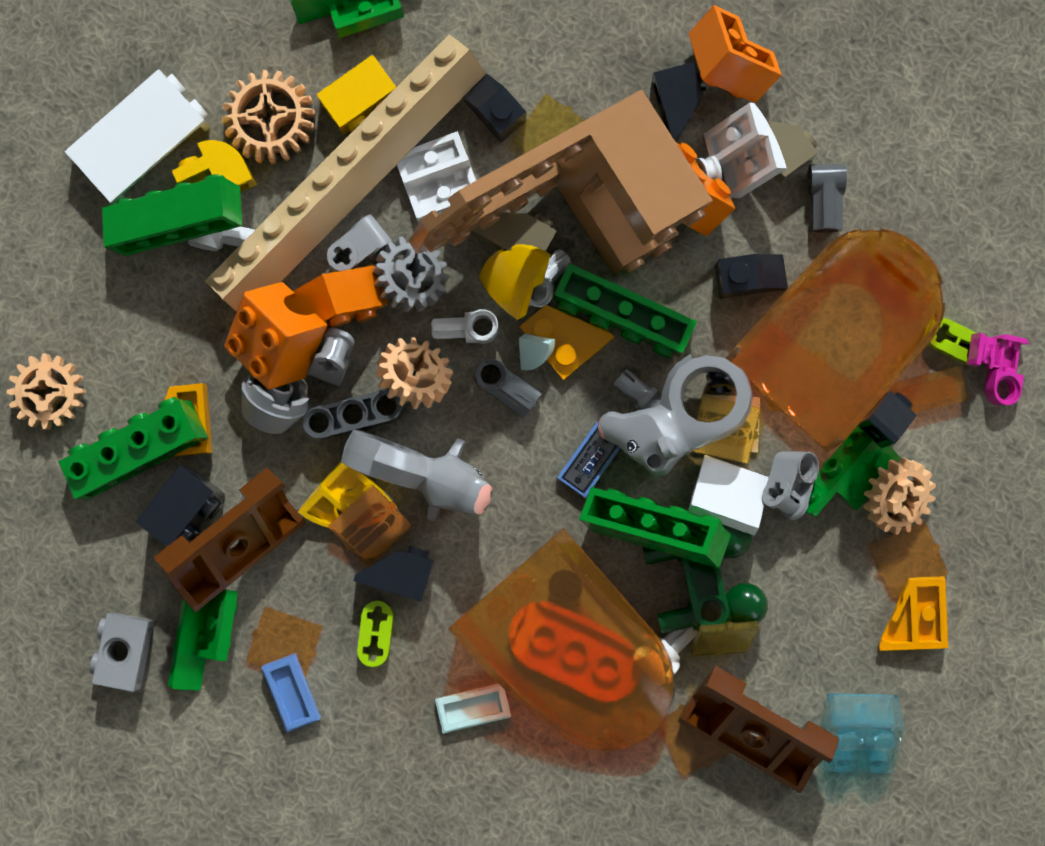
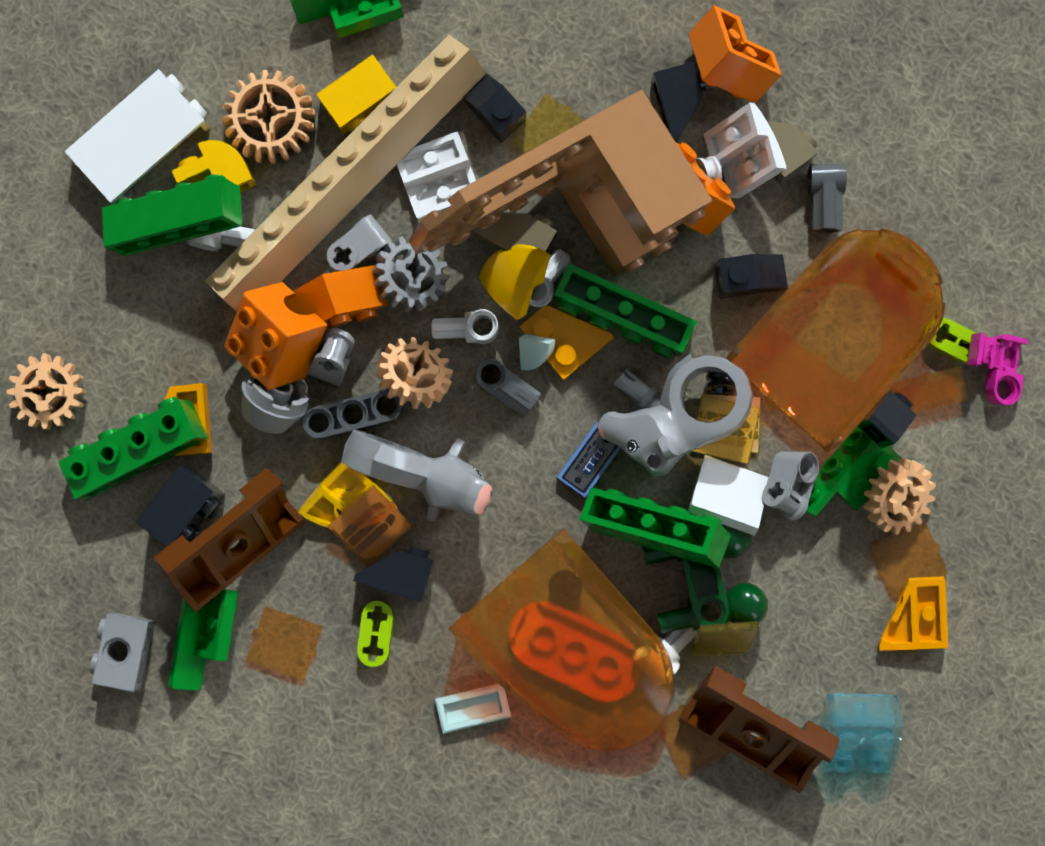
(291, 692): medium blue tile -> none

